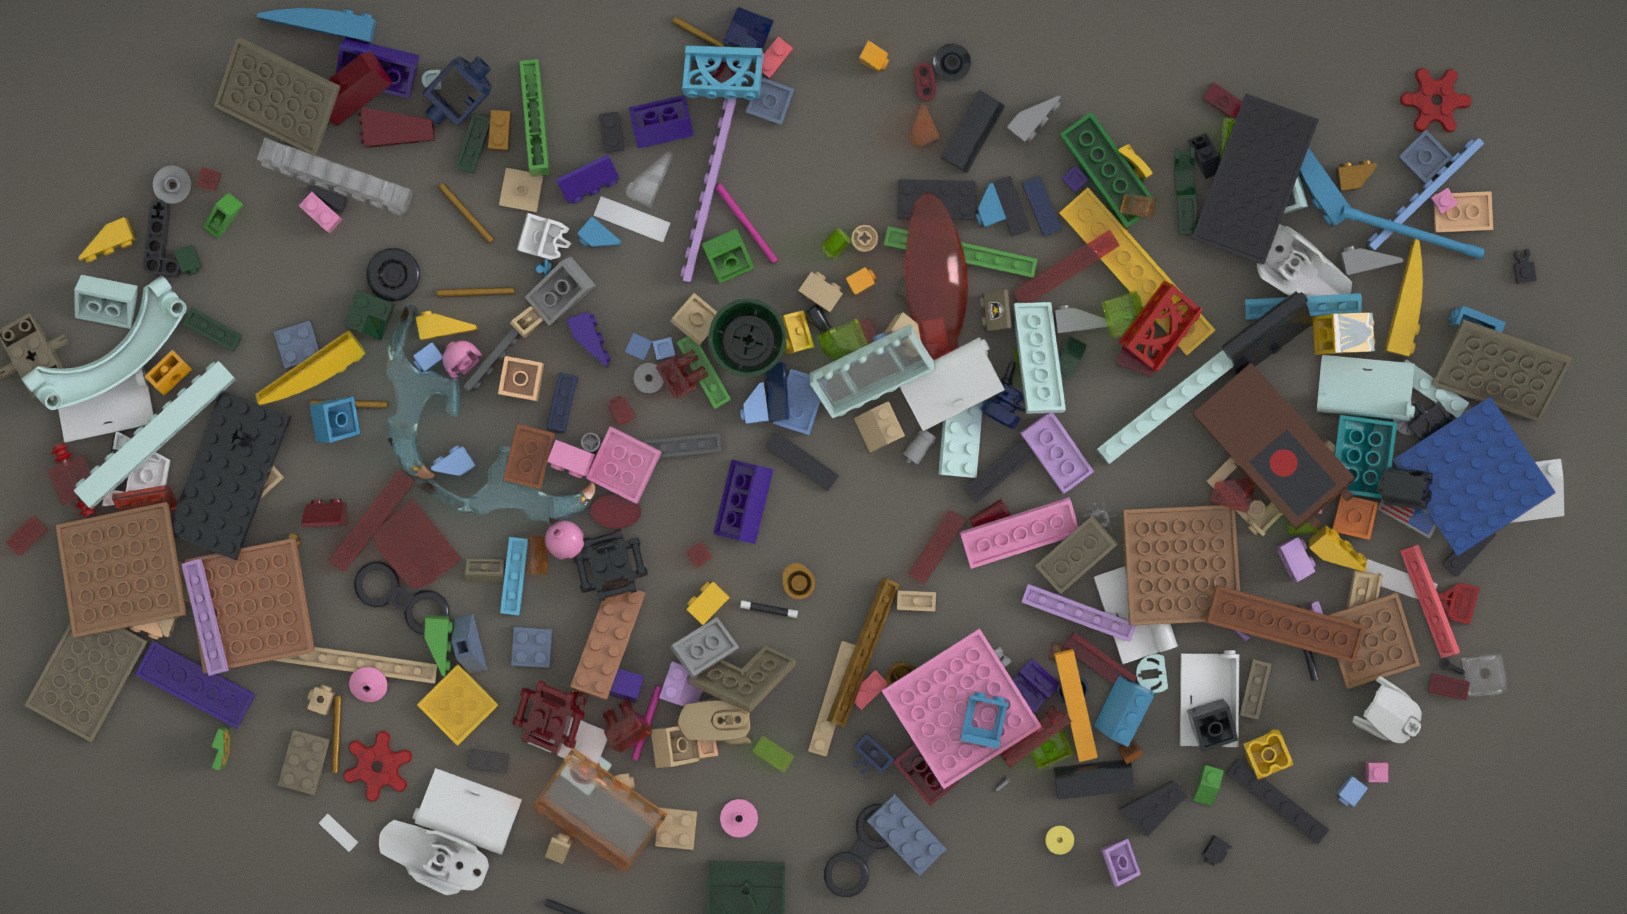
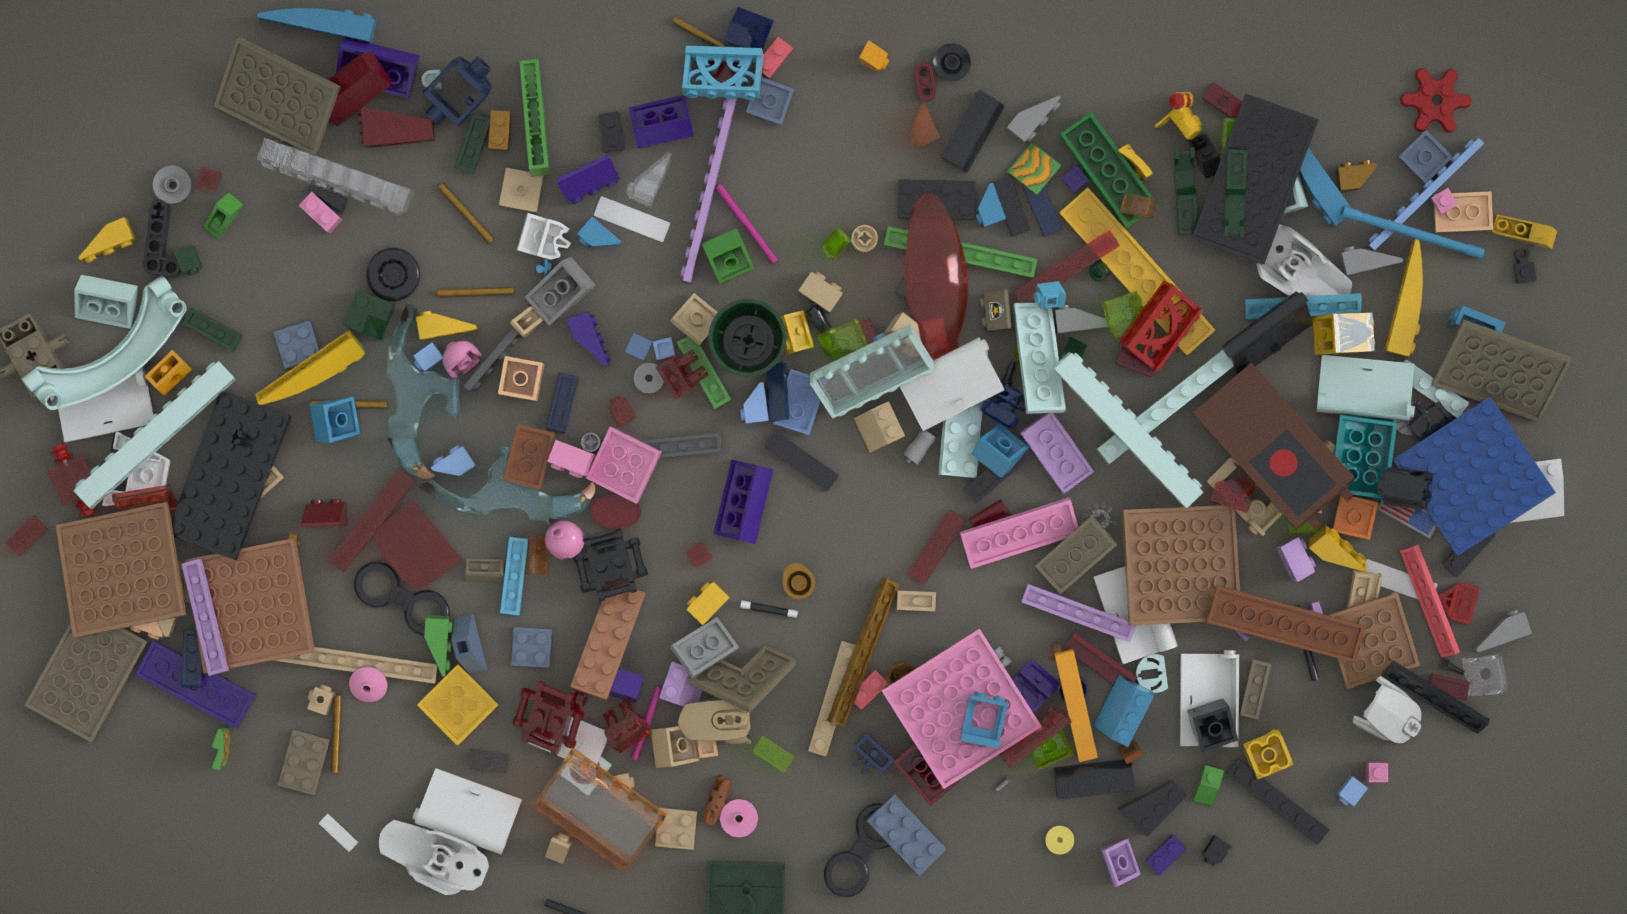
(191, 660): none -> dark blue tile
(378, 752): red plate -> none
(716, 800): none -> dark orange hinge
(861, 280): light orange brick -> none
(999, 450): none -> dark azure slope
(1034, 168): none -> slope
(1050, 295): none -> medium azure window
(1099, 271): none -> dark green tile
(1126, 428): none -> light aqua brick
(1165, 854): none -> dark purple plate
(1182, 115): none -> yellow piece
(1235, 192): none -> dark green piece
(1435, 697): none -> black plate
(1506, 630): none -> light grey slope
(1525, 231): none -> yellow slope

